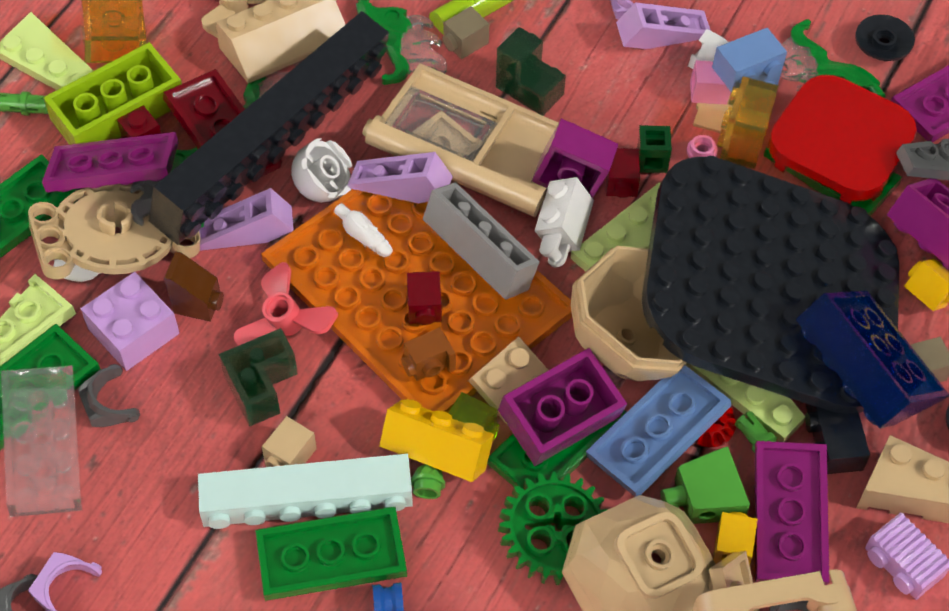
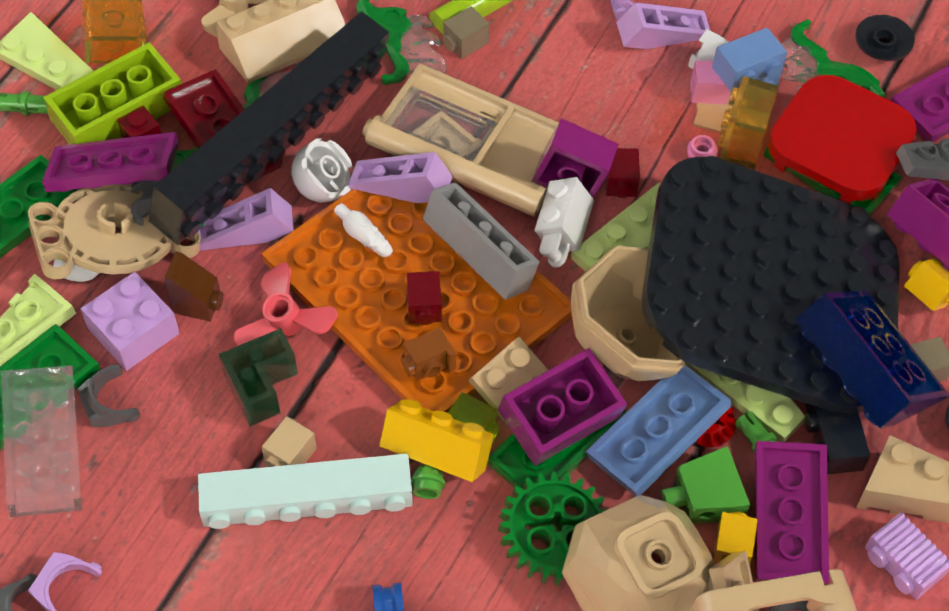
(330, 553): green plate -> none
(525, 75): clear green brick -> none
(654, 148): dark green brick -> none

